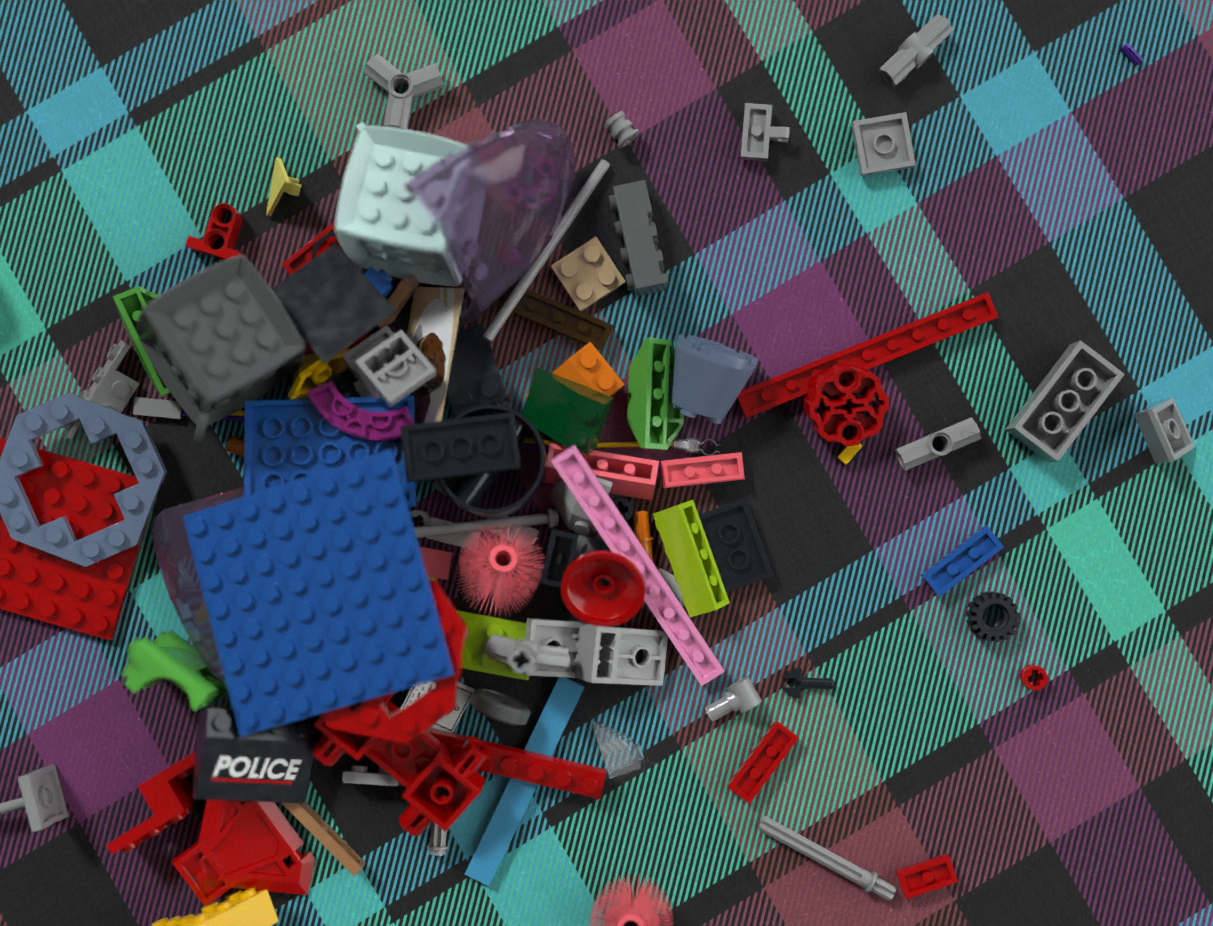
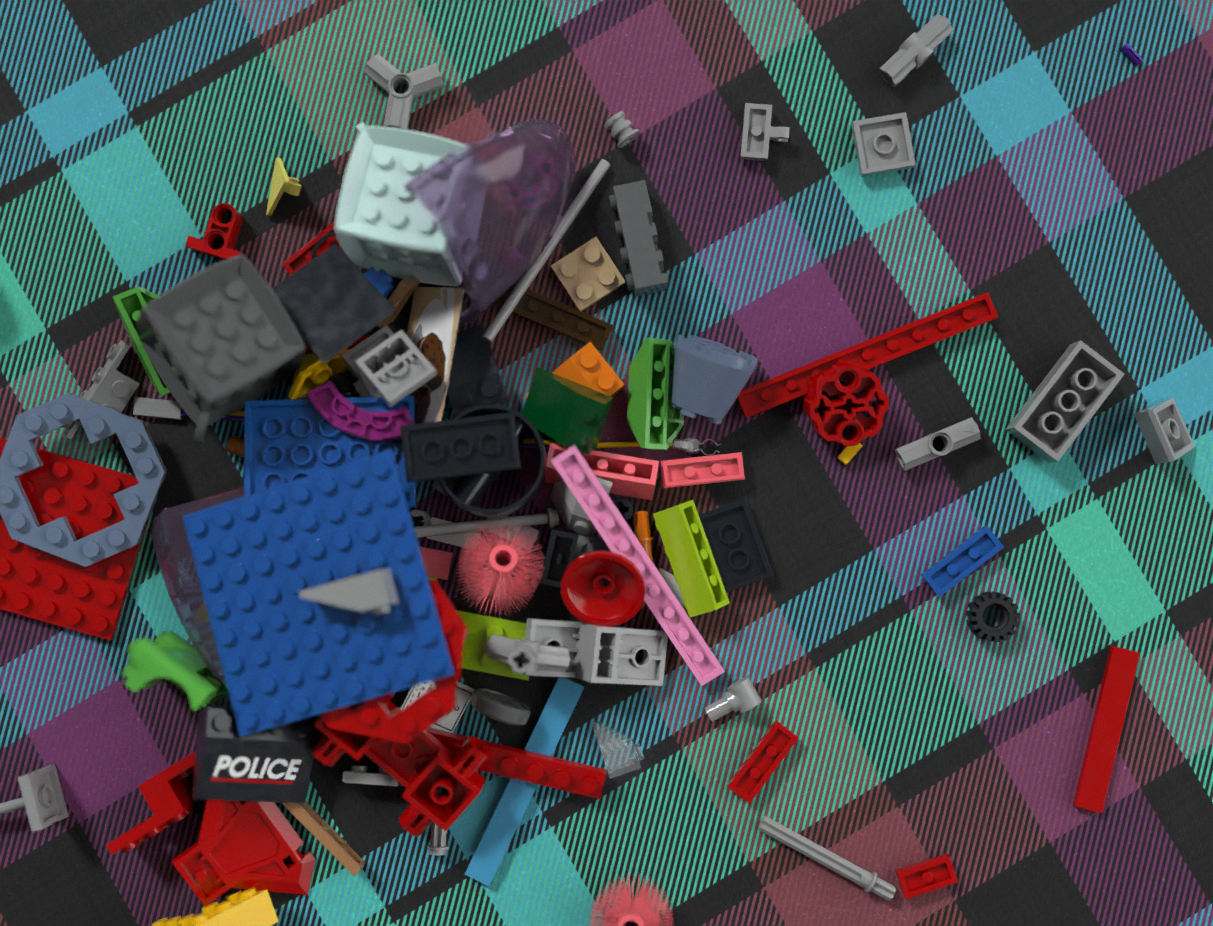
(360, 593): none -> light grey slope
(805, 683): black bar -> none
(1040, 682): red bush -> none
(1106, 729): none -> red tile

